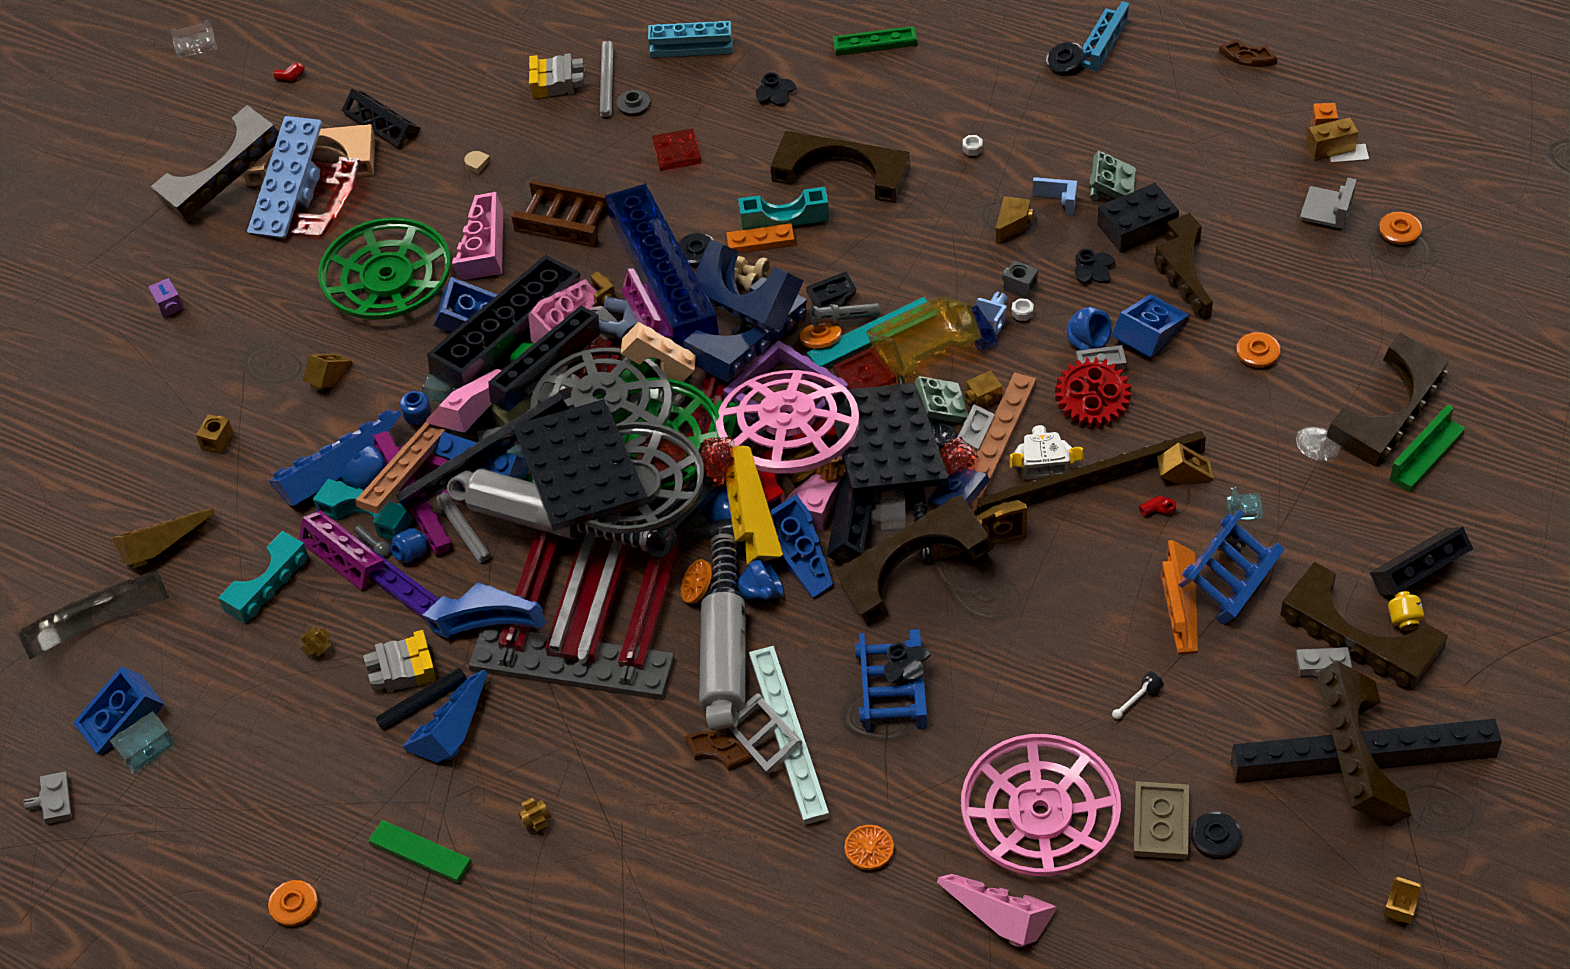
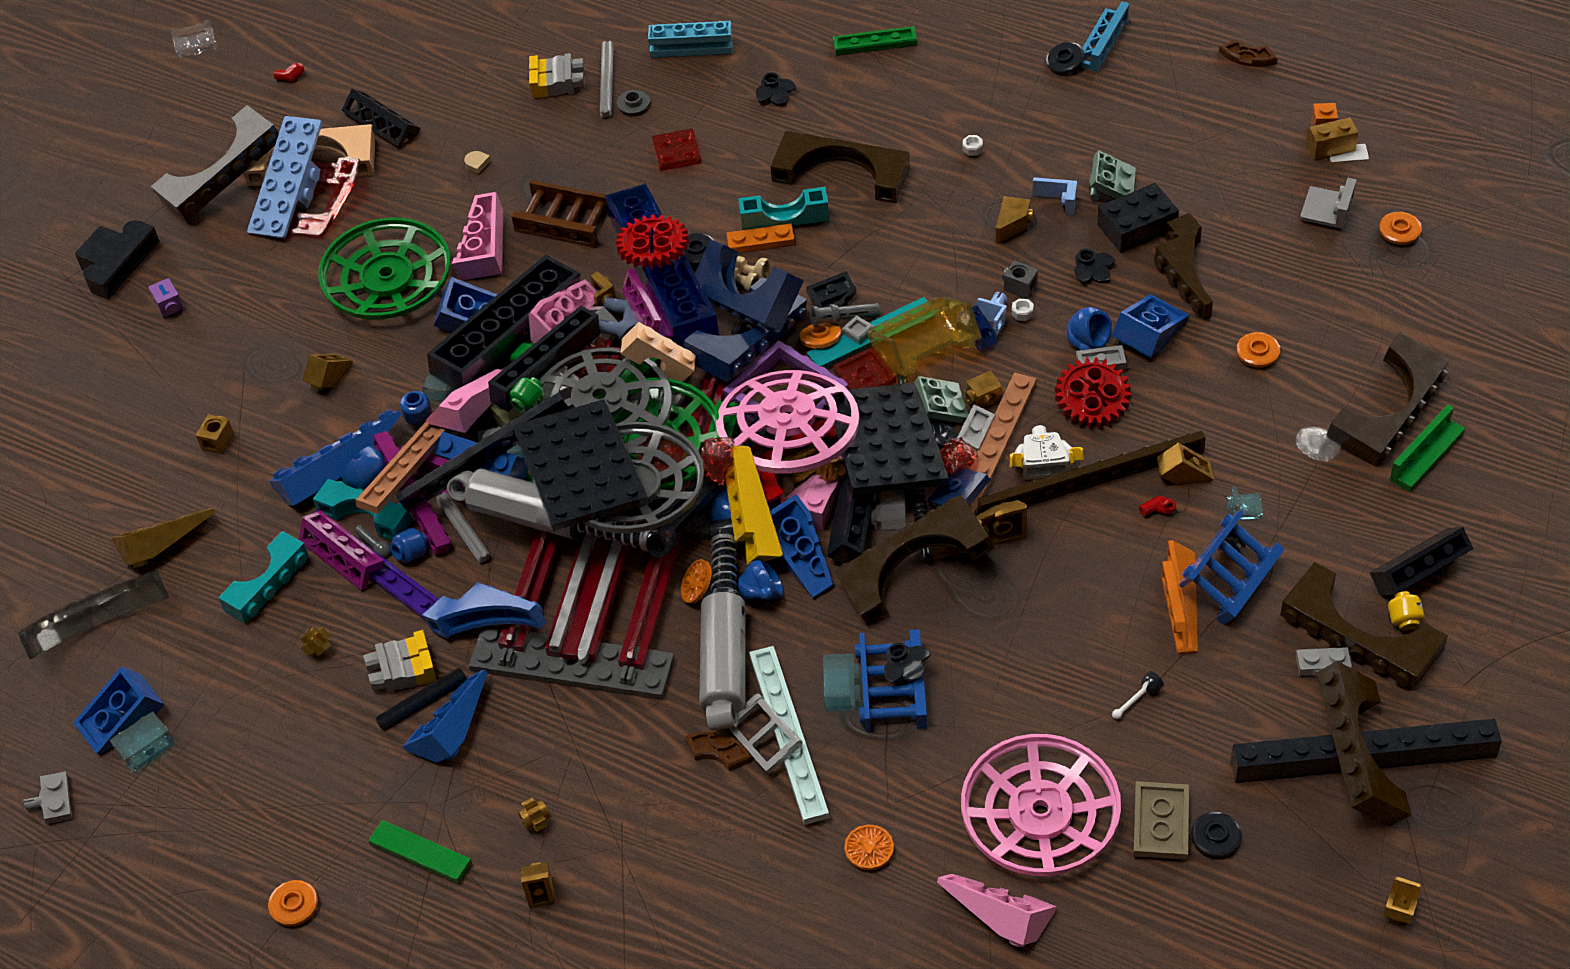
(112, 256): none -> black brick
(526, 394): none -> green head
(537, 884): none -> pearl gold slope
(669, 241): none -> red gear
(839, 682): none -> clear light blue brick
(856, 329): none -> light grey tile

